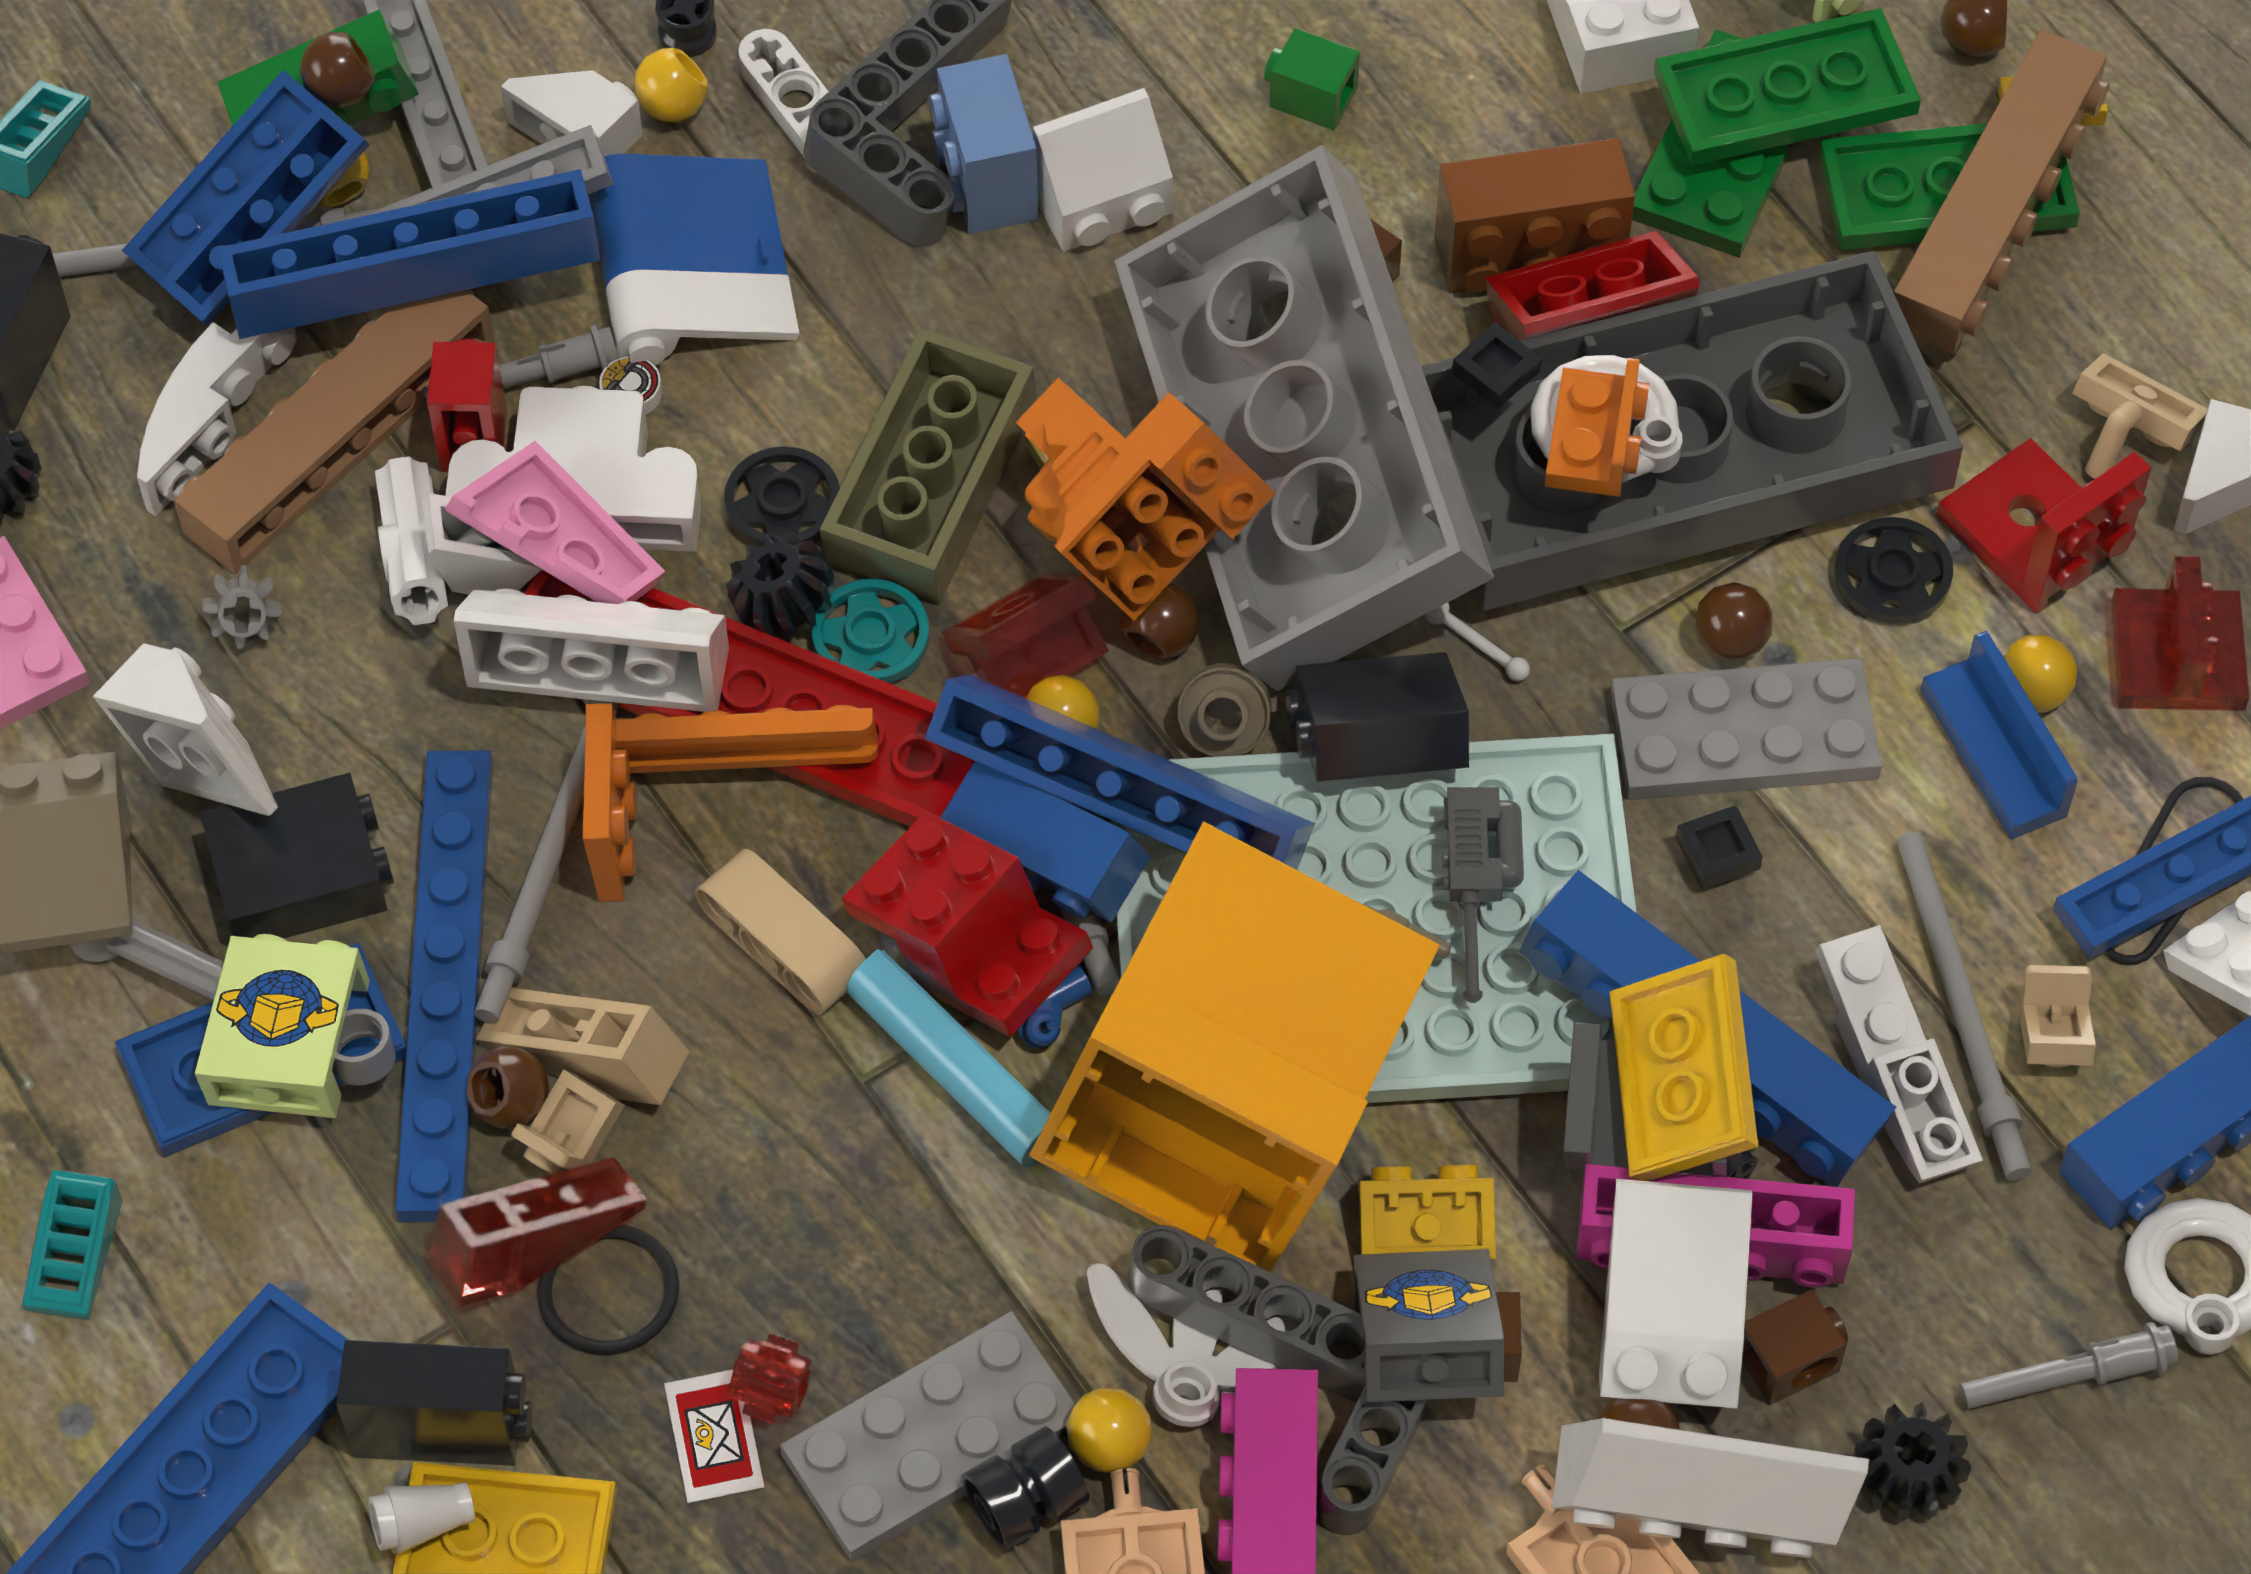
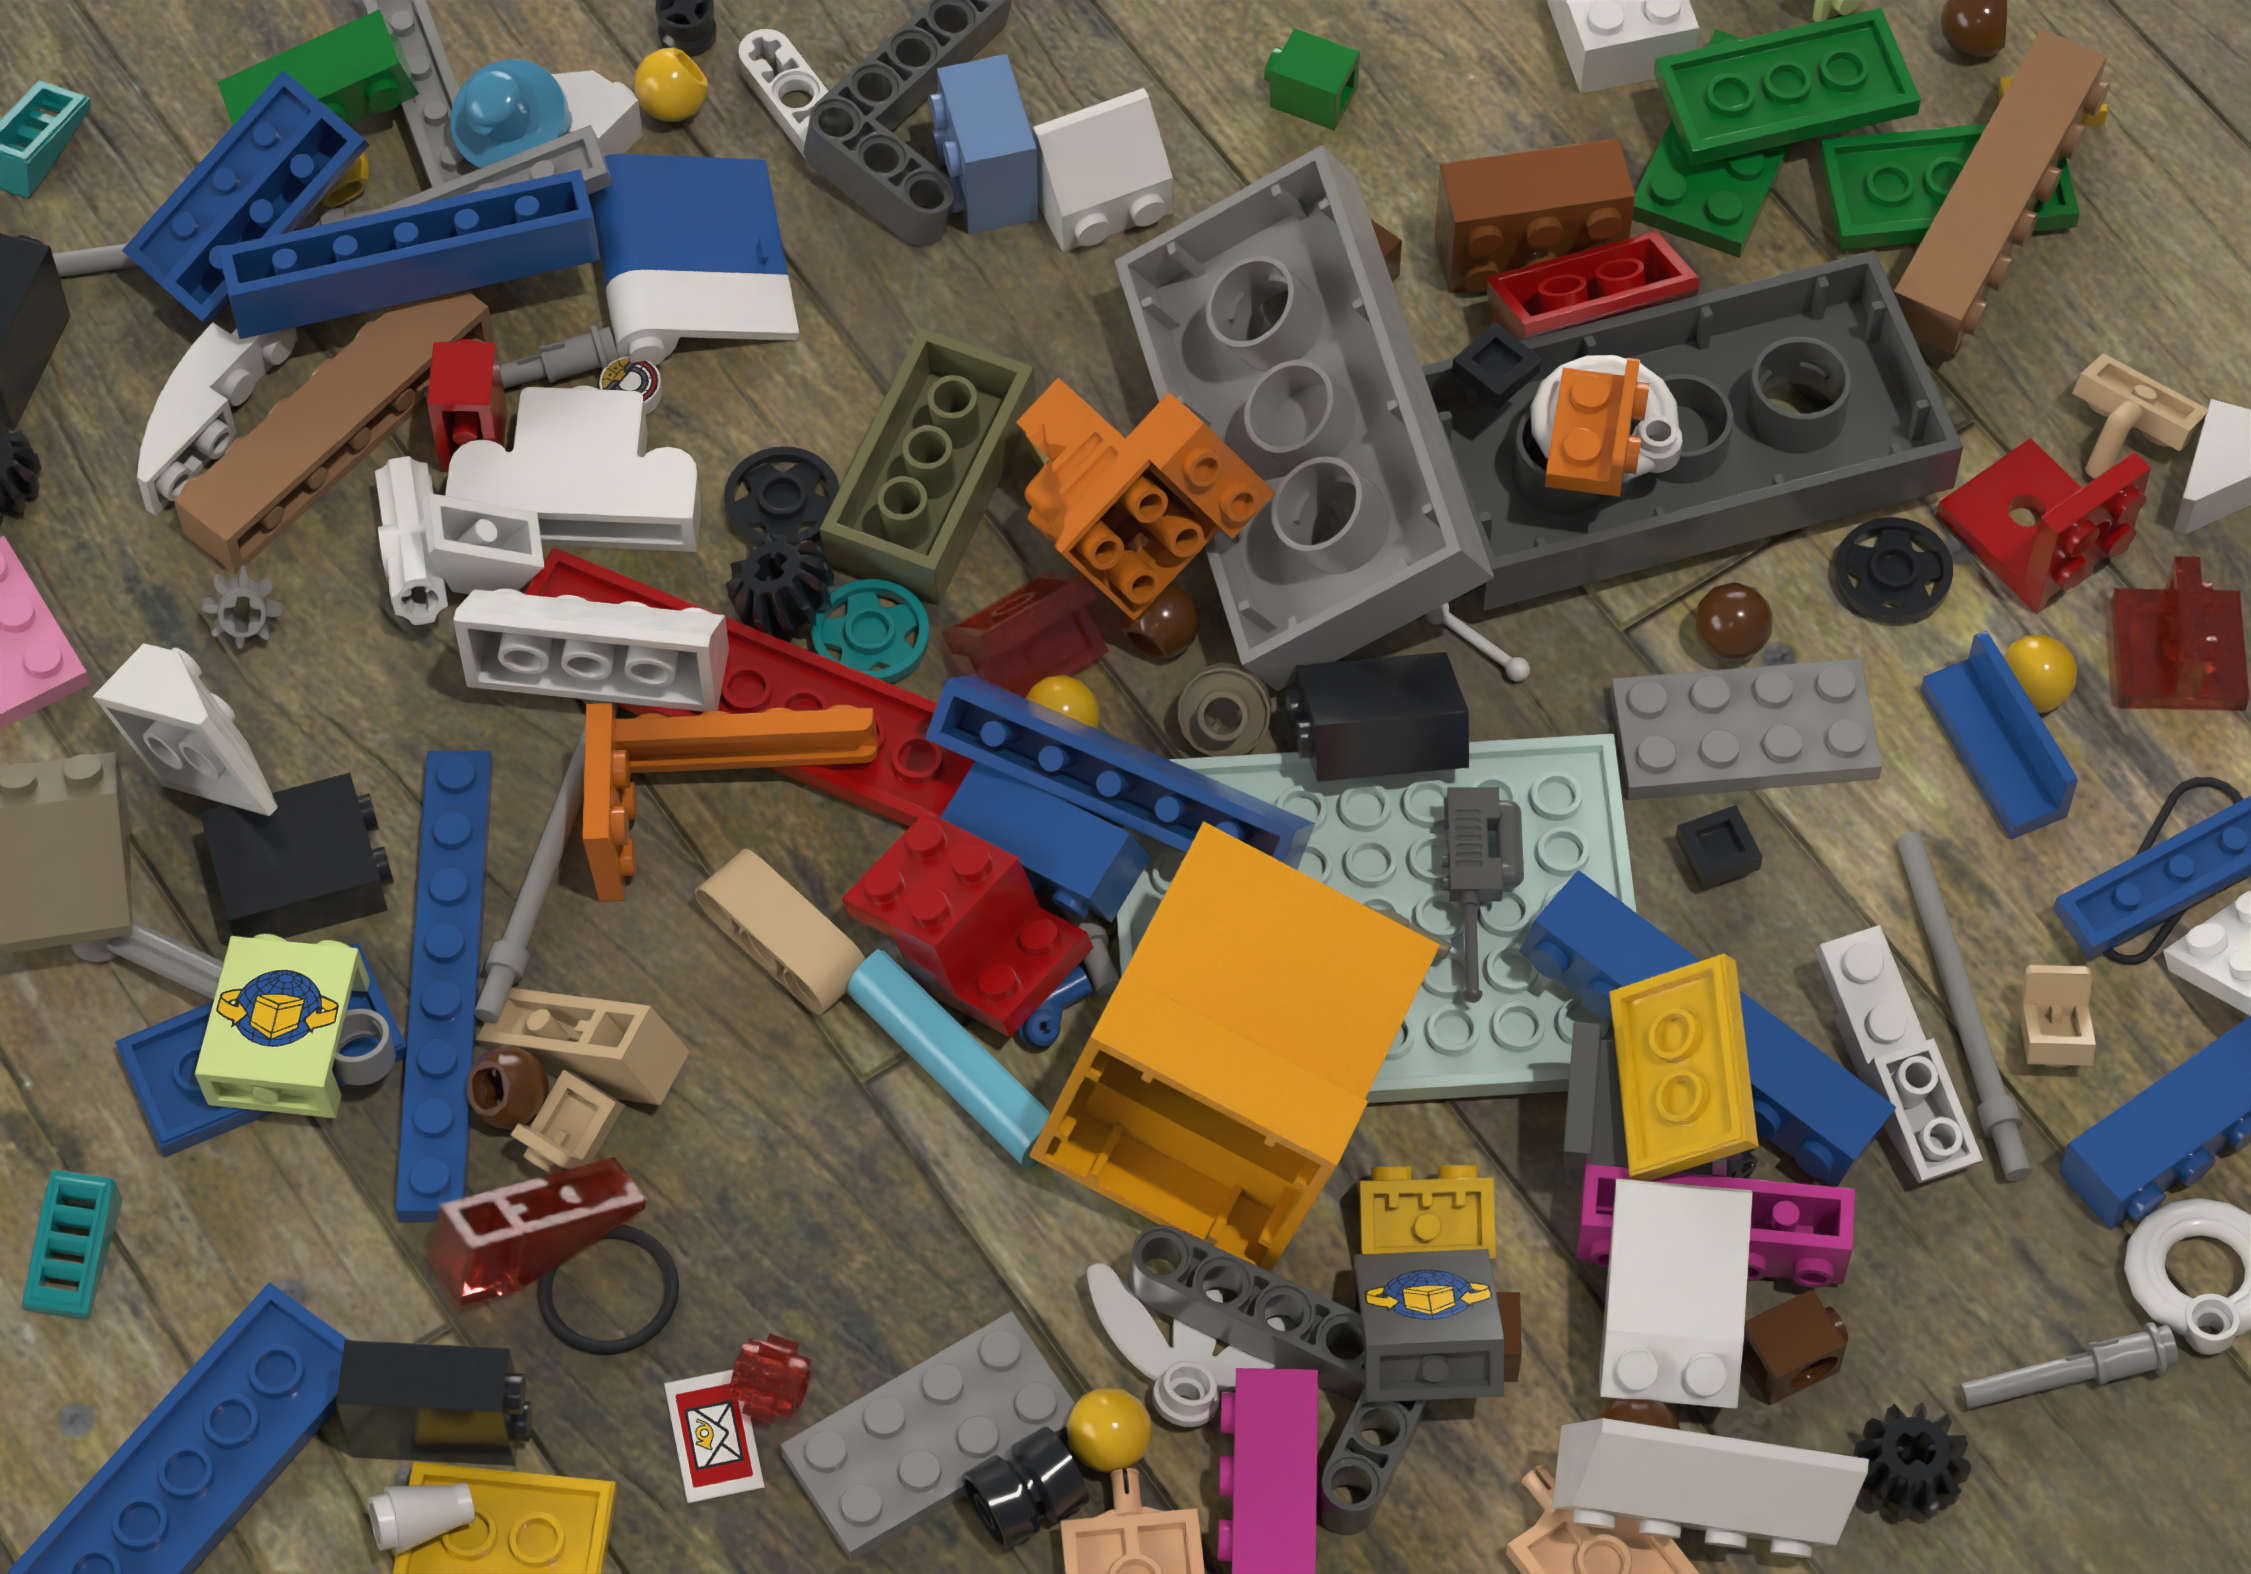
(336, 70): reddish brown piece -> none
(507, 111): none -> dark azure plate
(557, 526): bright pink wing -> none

